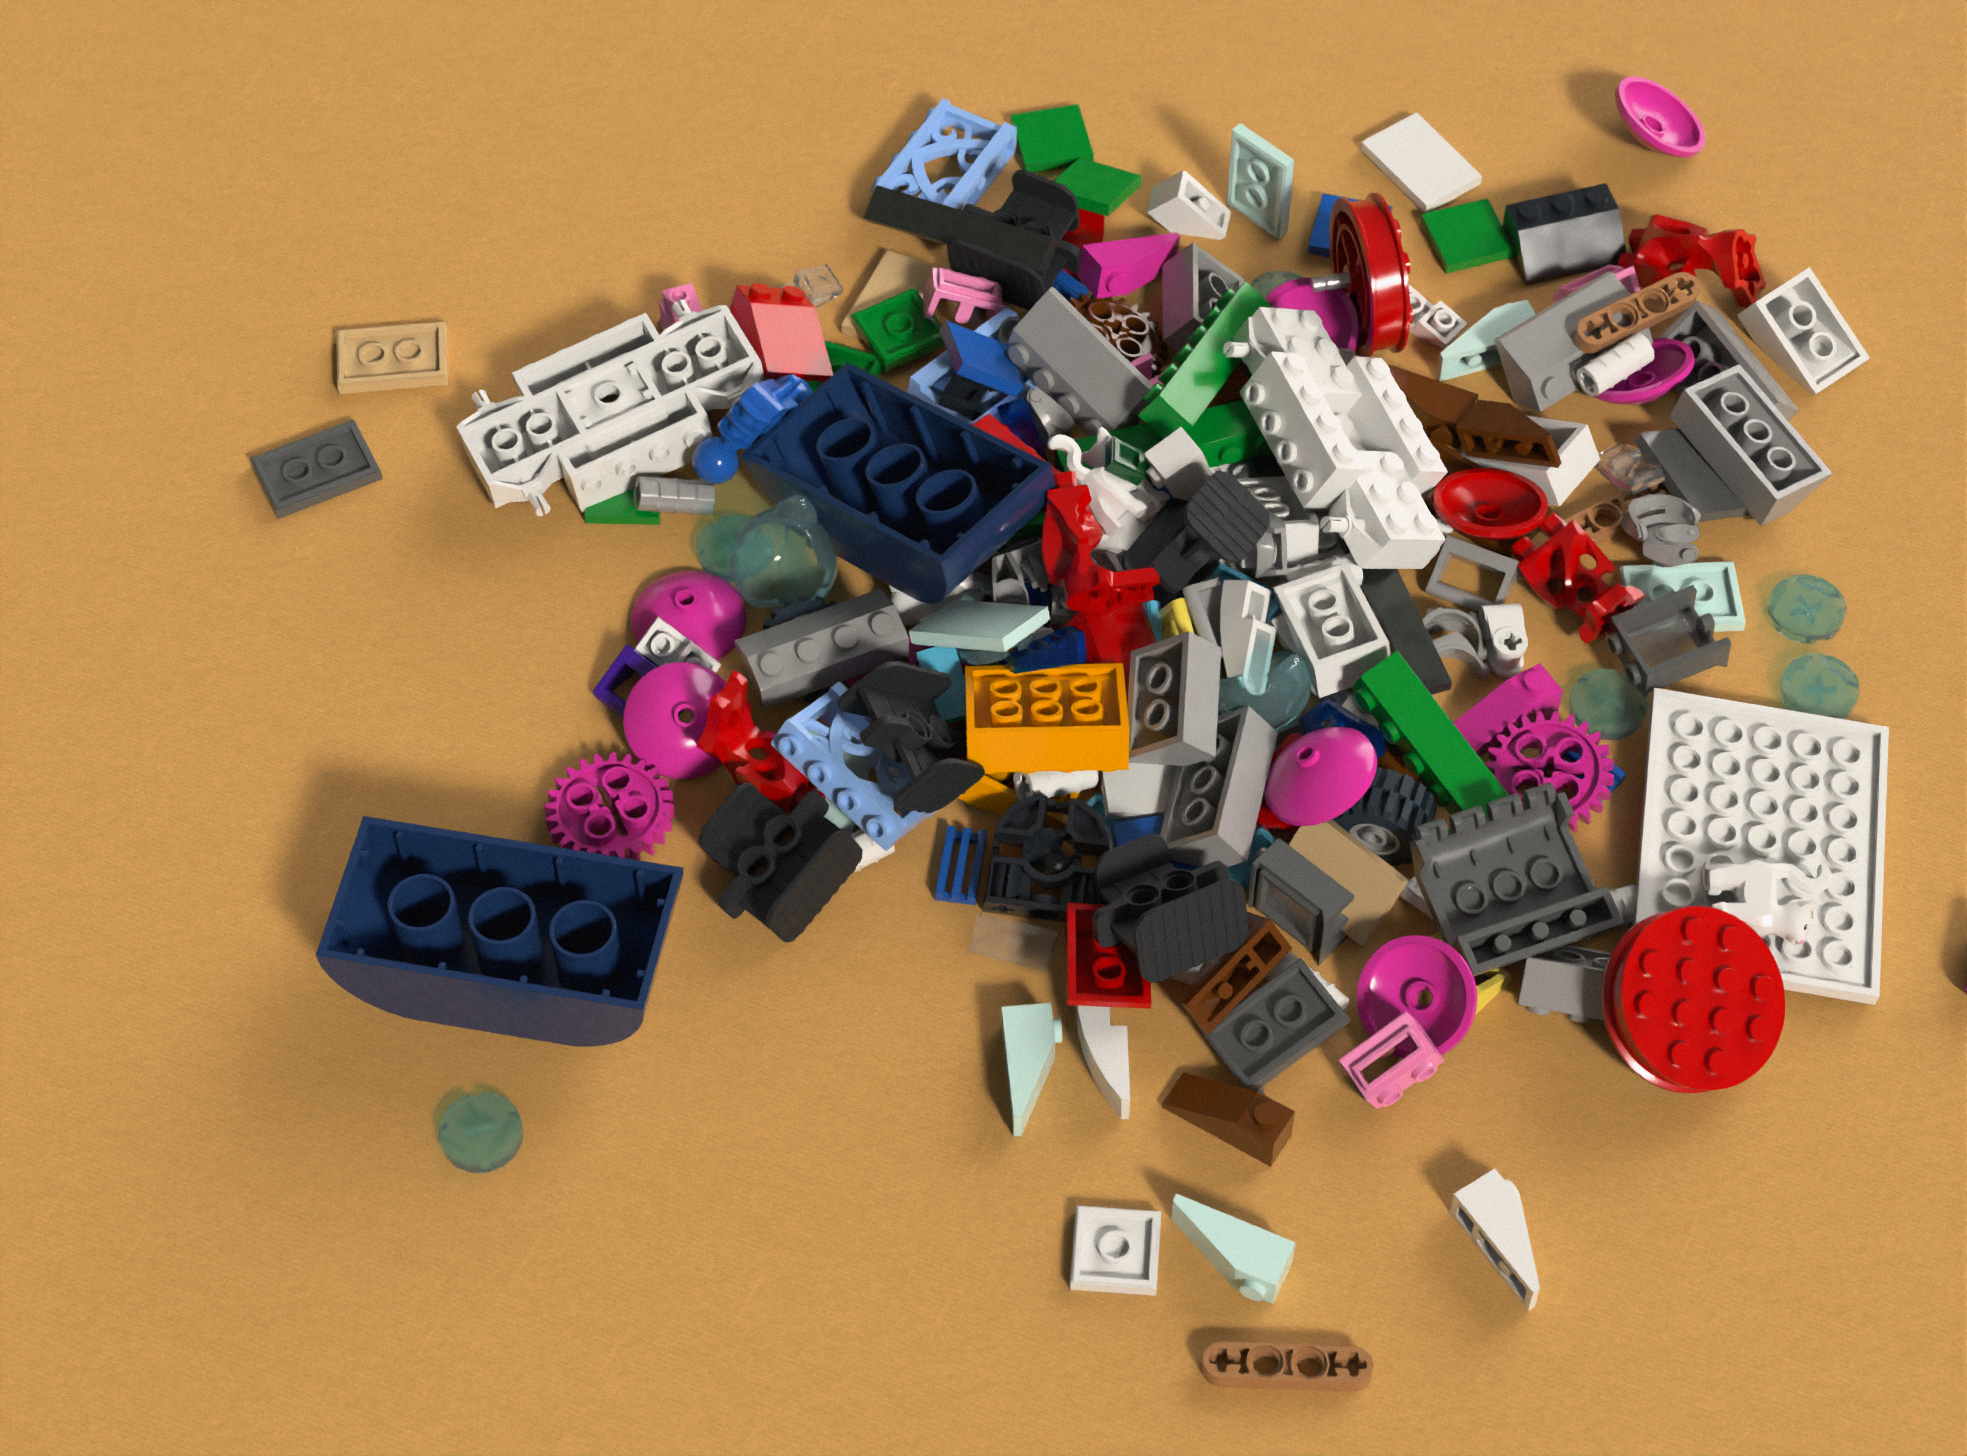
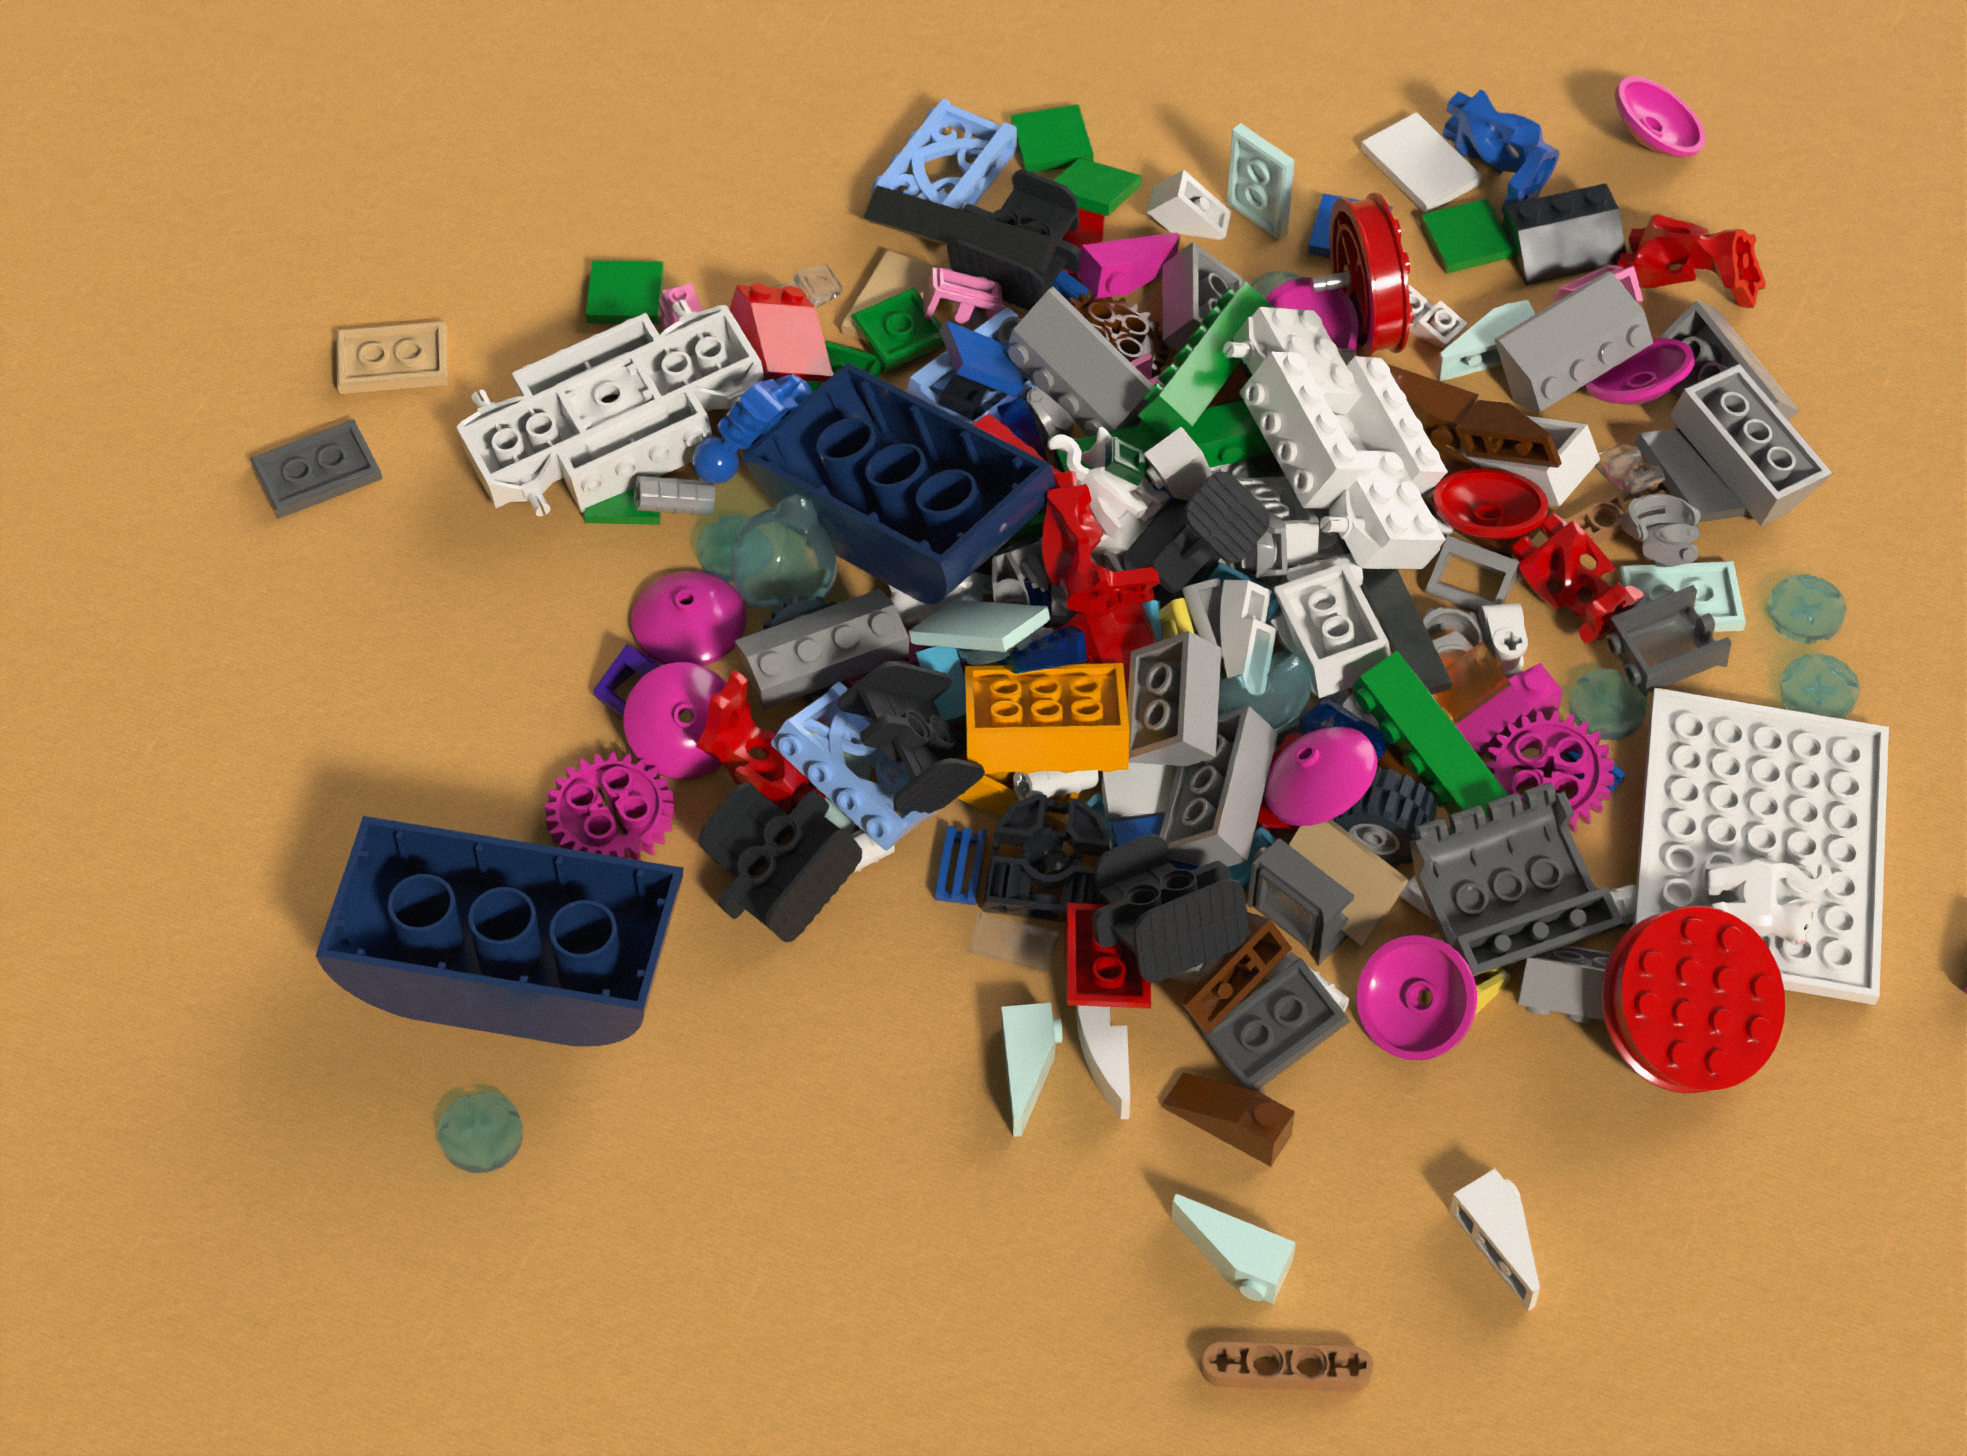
(624, 290): none -> green tile
(667, 645): white slope -> none
(1115, 1250): white tile -> none
(1414, 1068): bright pink window -> none
(1475, 681): none -> clear orange piece
(1486, 135): none -> blue hips
(1615, 365): white axle -> none
(1637, 313): medium nougat beam -> none
(1804, 333): white slope -> none

